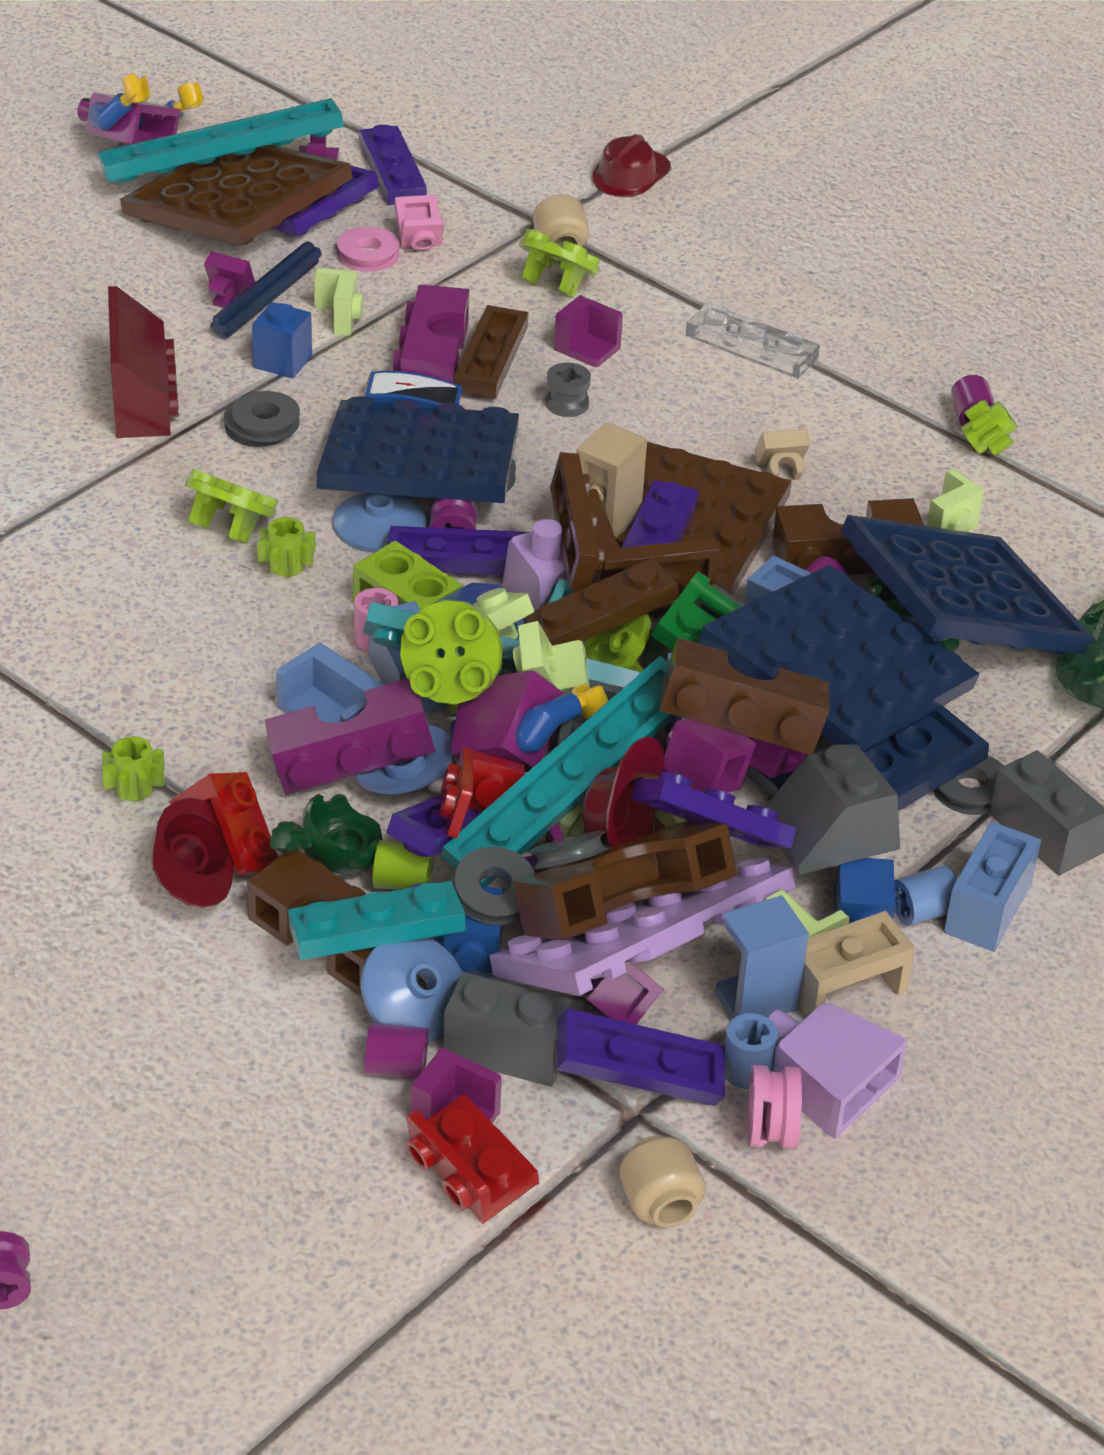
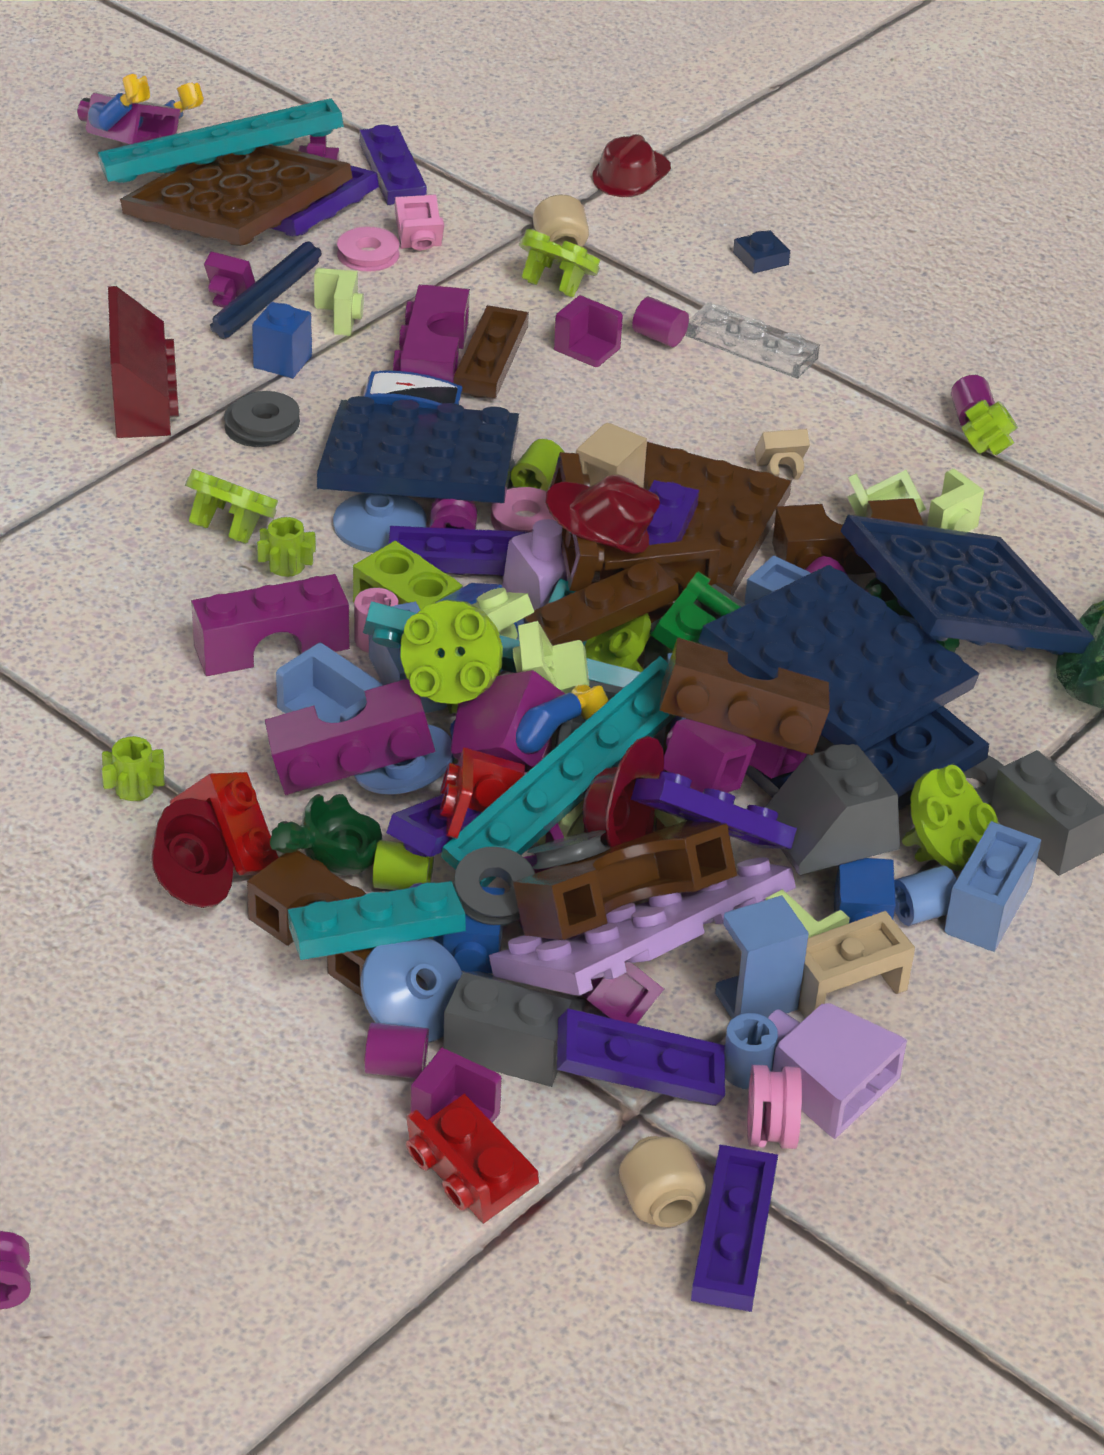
(234, 623): none -> magenta arch
(516, 500): none -> bright pink piece
(537, 465): none -> lime piece
(568, 389): dark grey wheel -> none
(608, 512): none -> dark red piece
(660, 321): none -> magenta piece
(734, 1228): none -> dark purple plate
(761, 251): none -> dark blue plate
(896, 487): none -> yellowish green bracket
(947, 818): none -> lime plate

